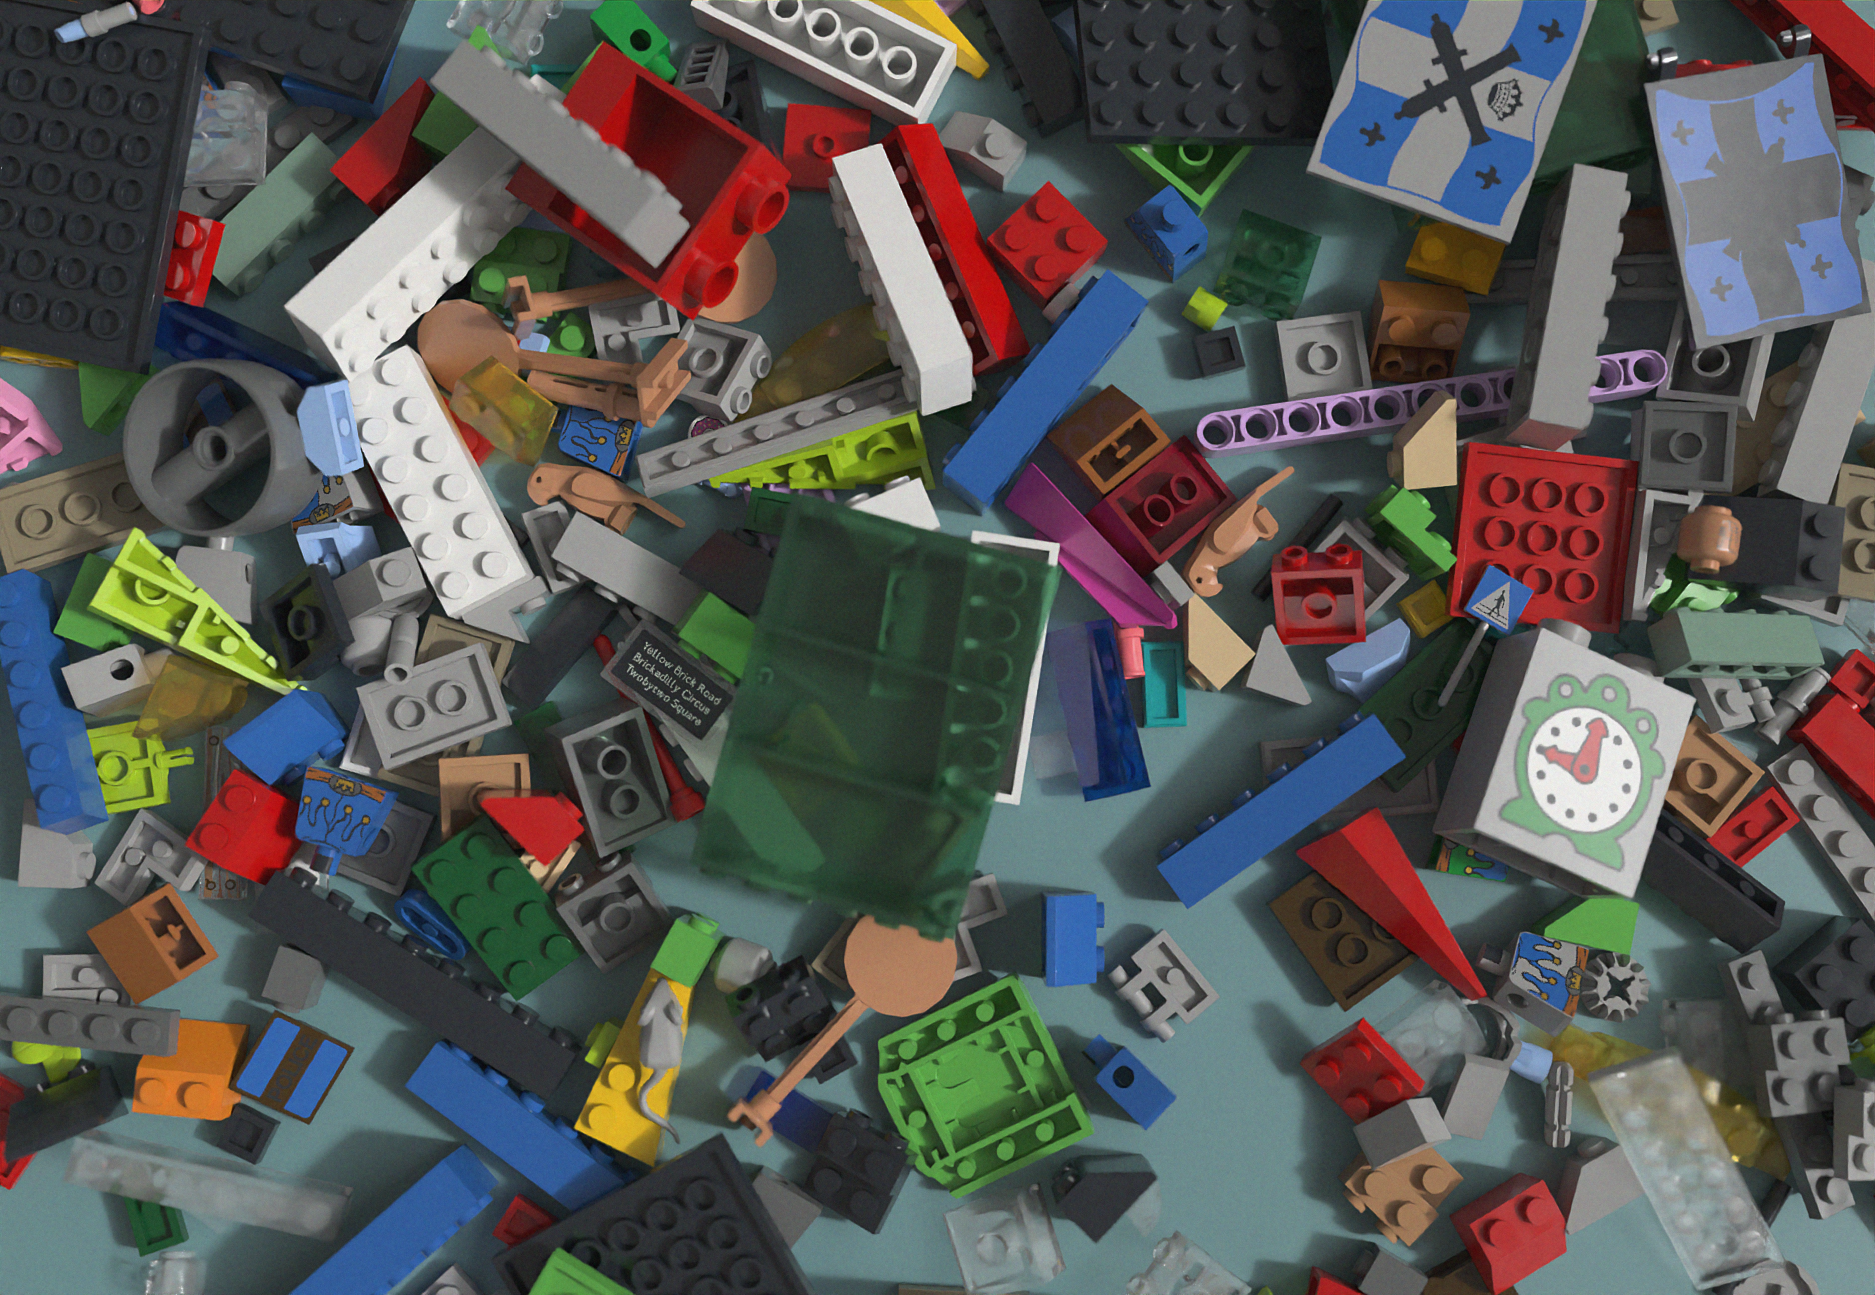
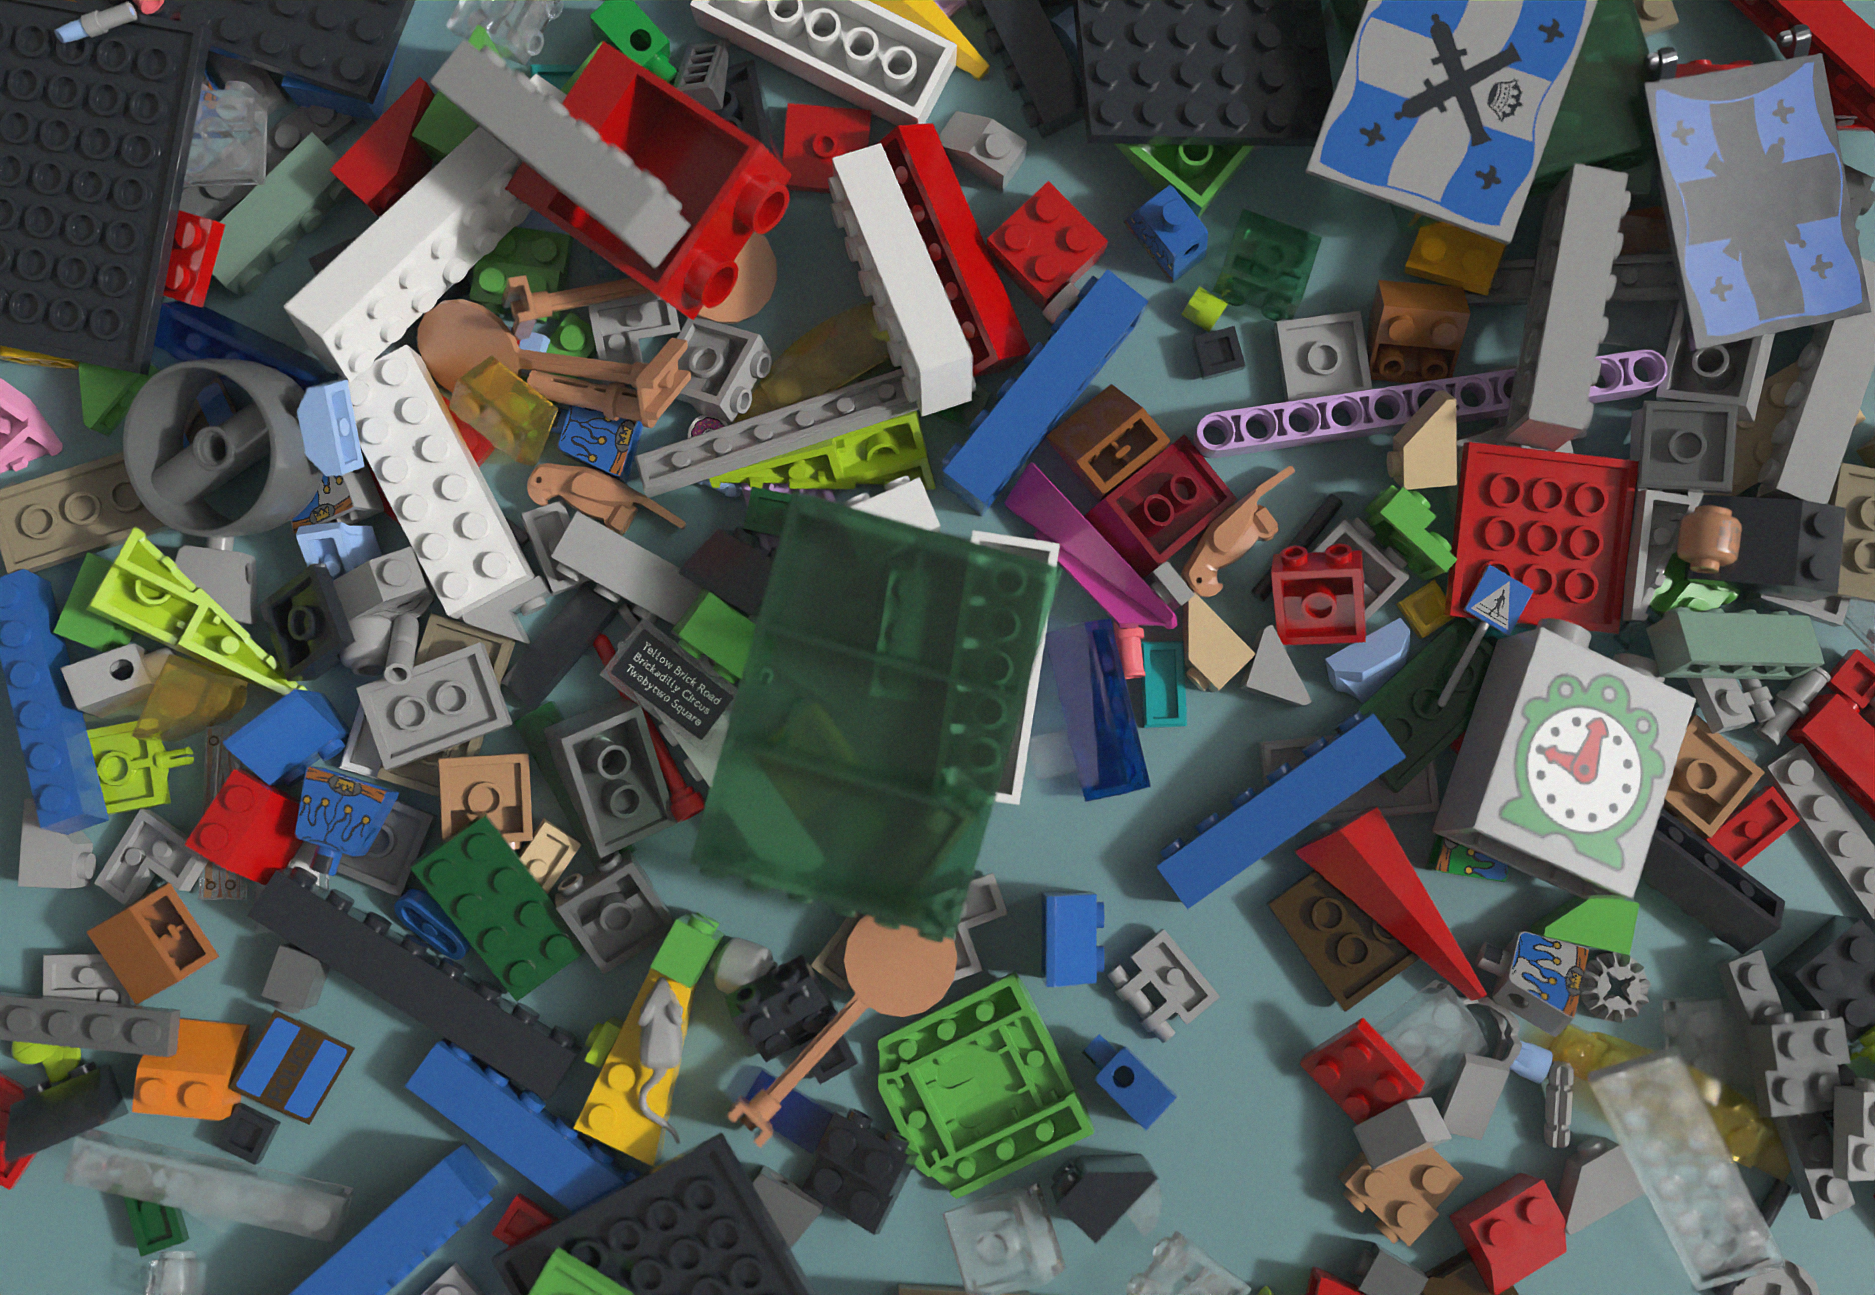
(535, 819): red slope -> none

